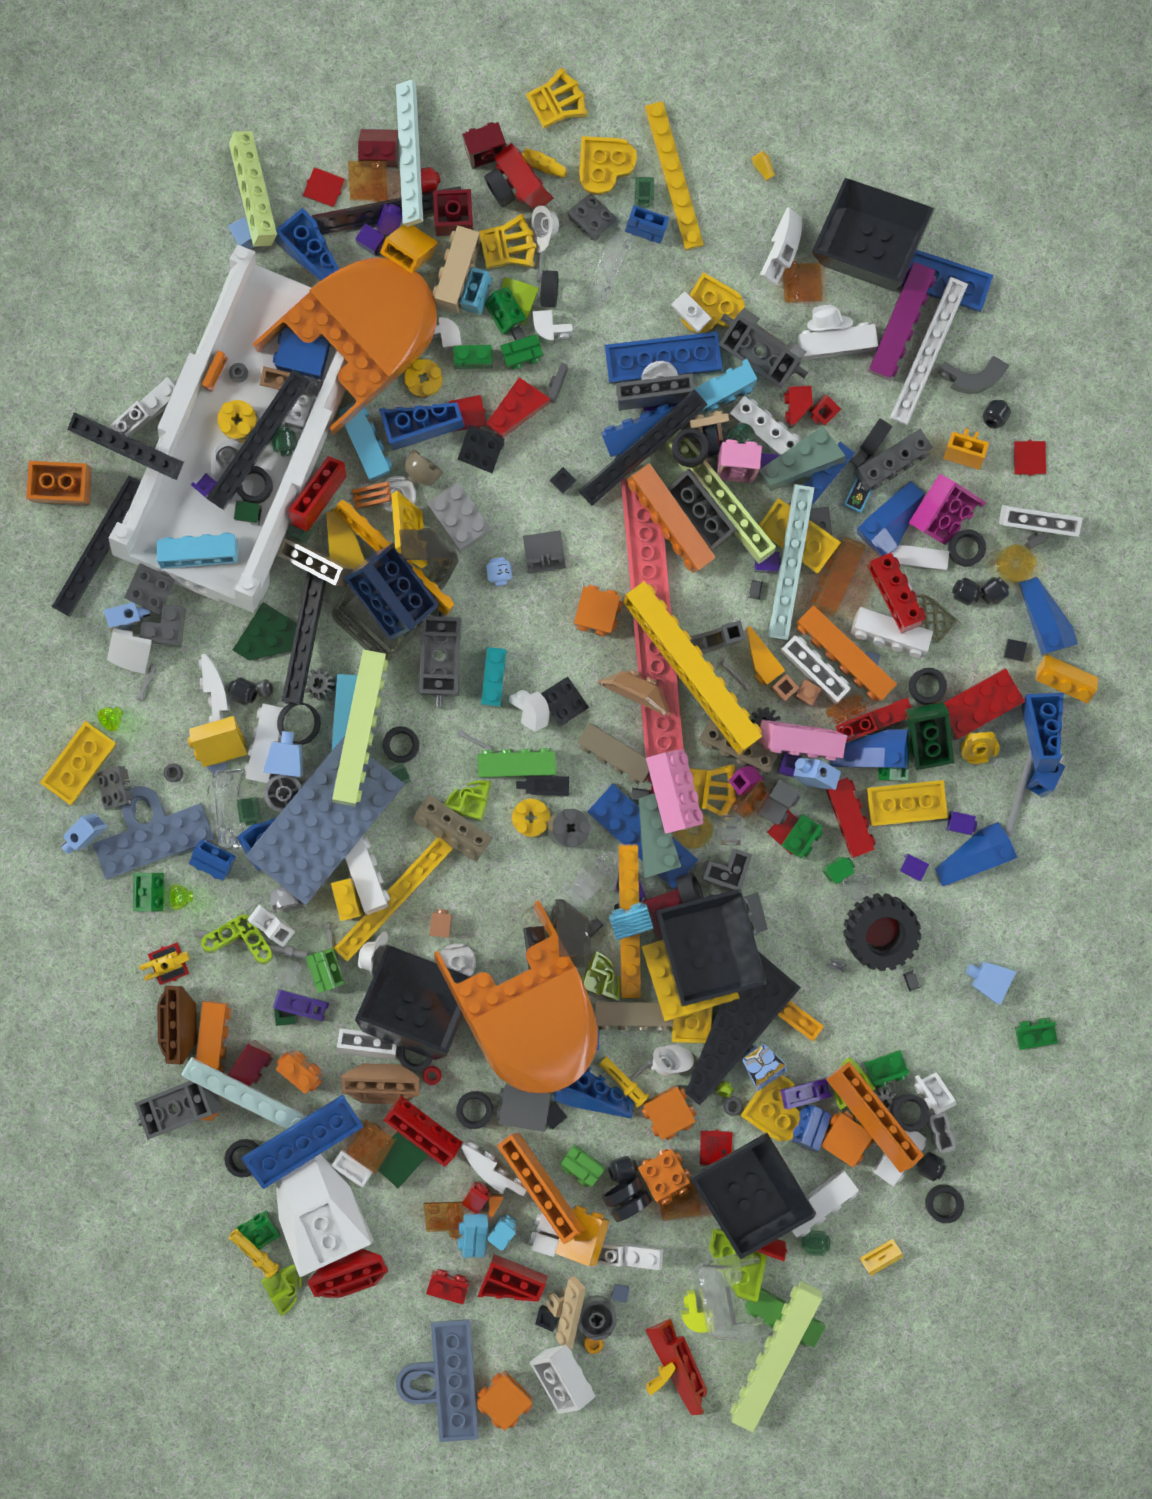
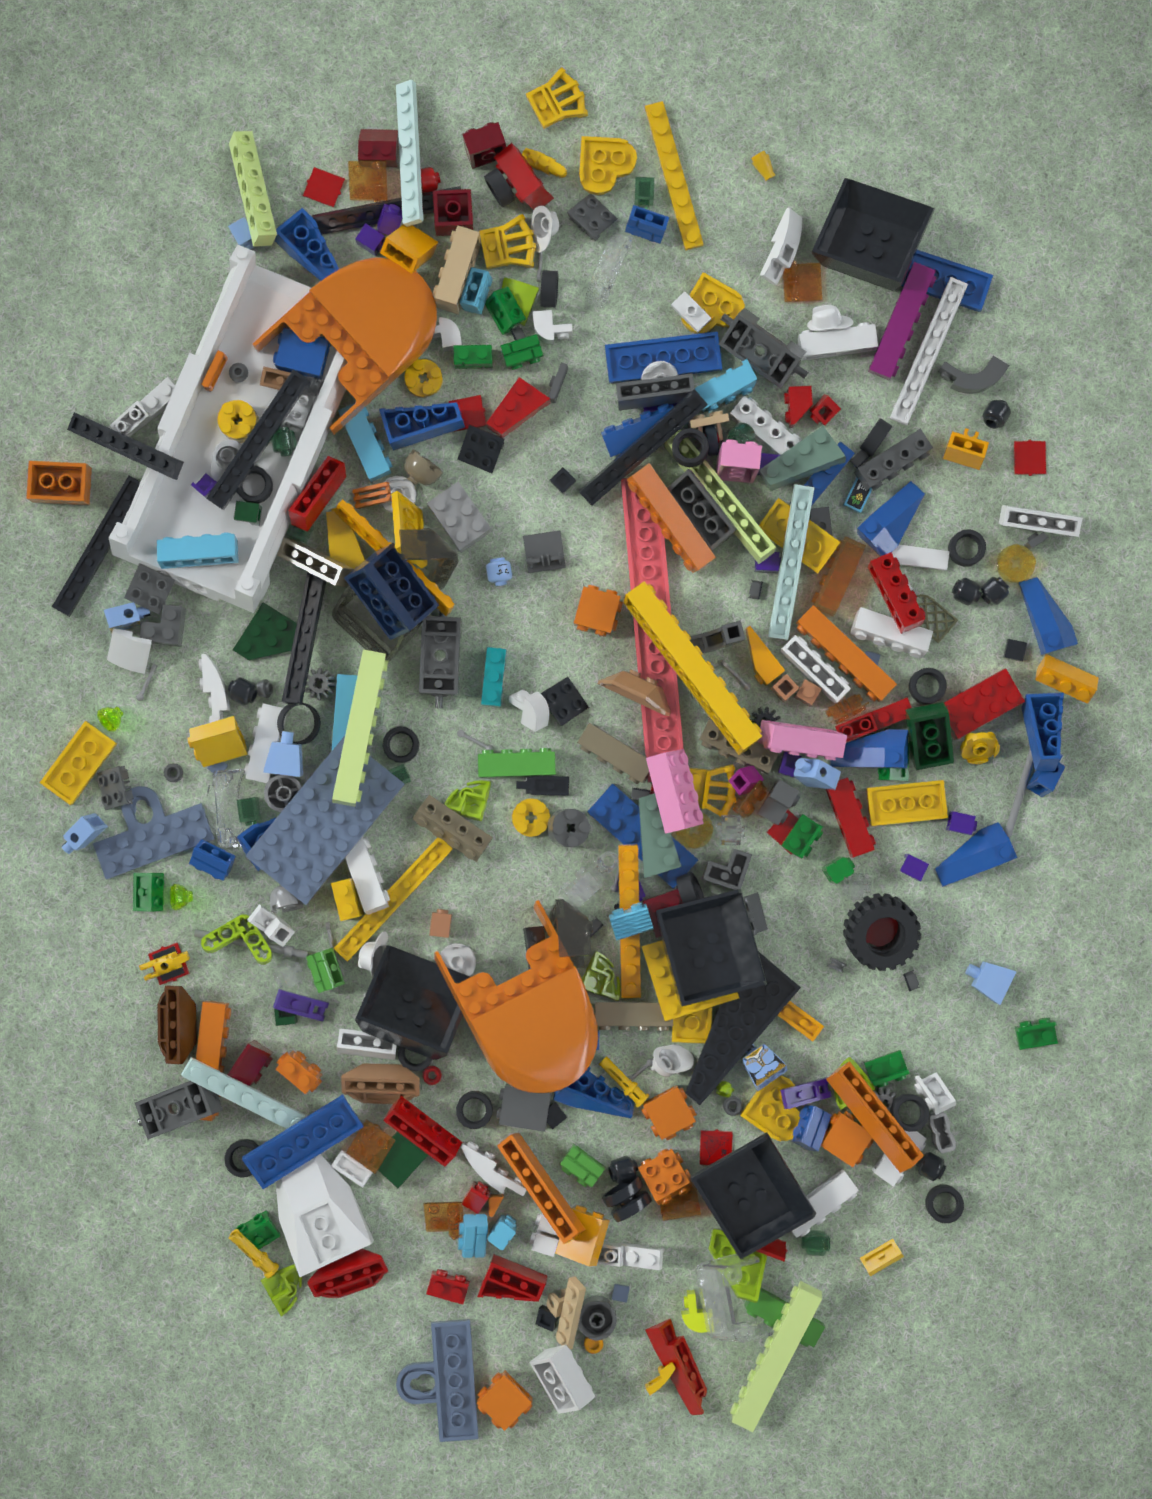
(945, 509): dark pink wedge -> none

